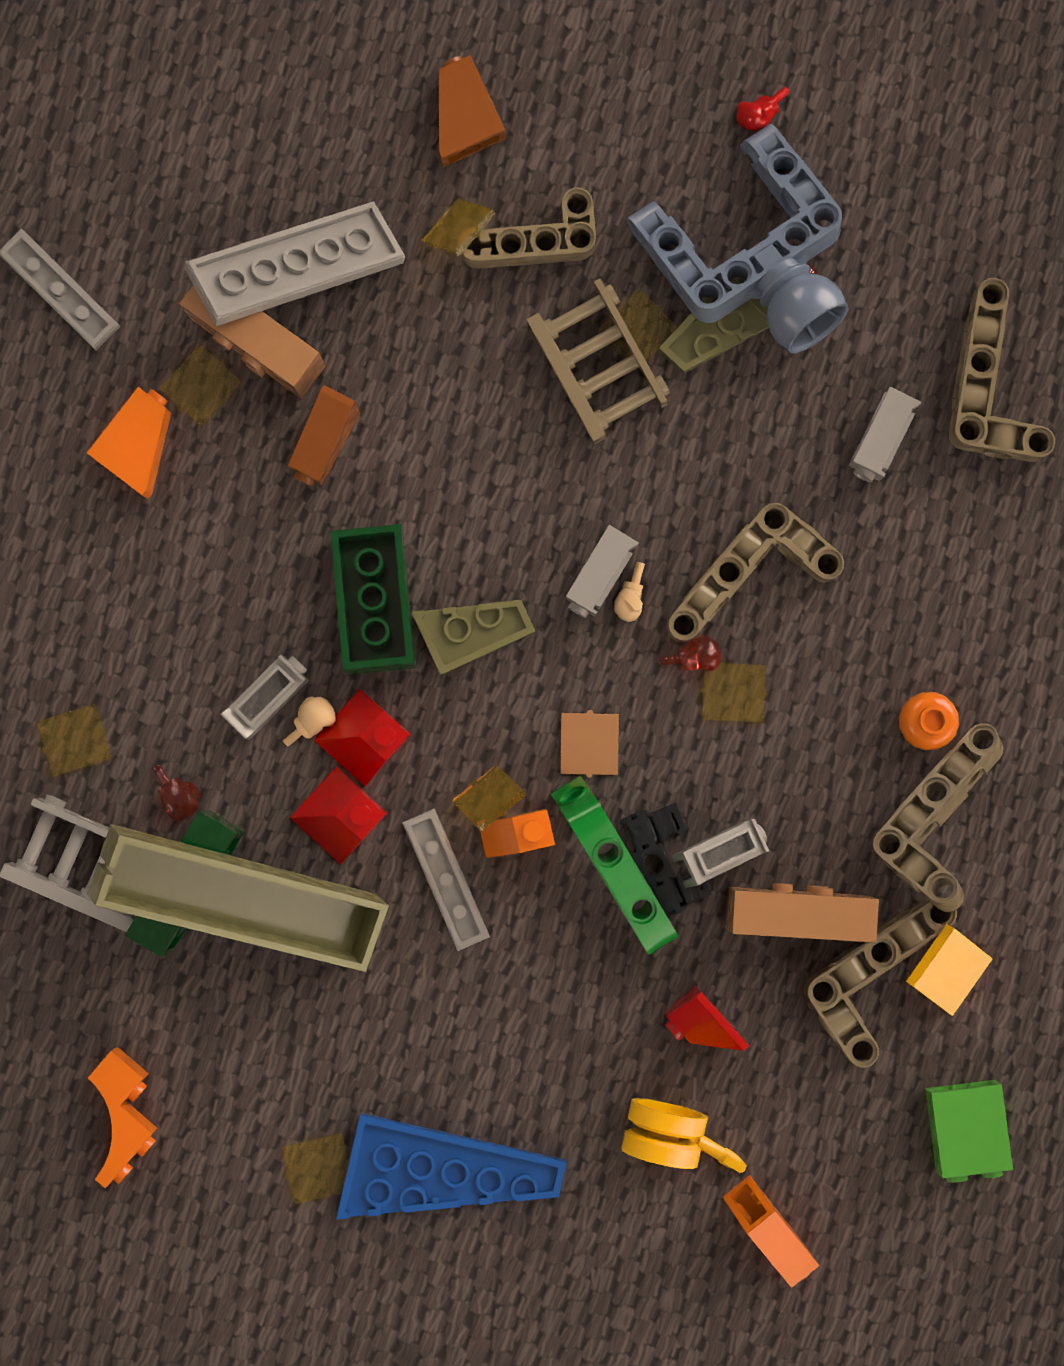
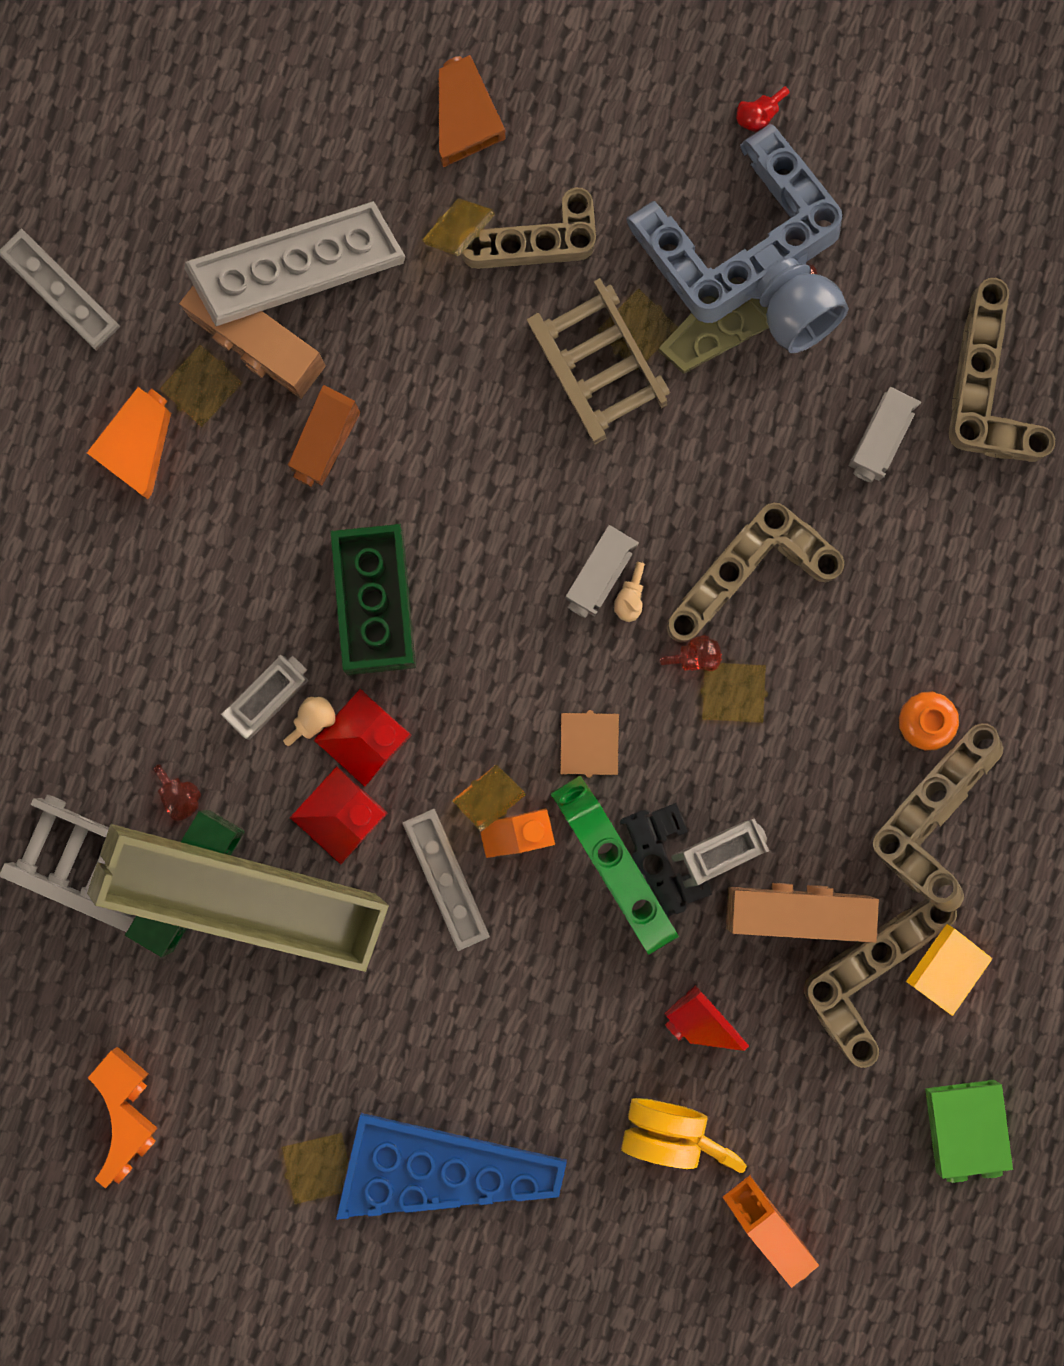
(74, 740): clear yellow piece -> none
(470, 632): olive wing -> none

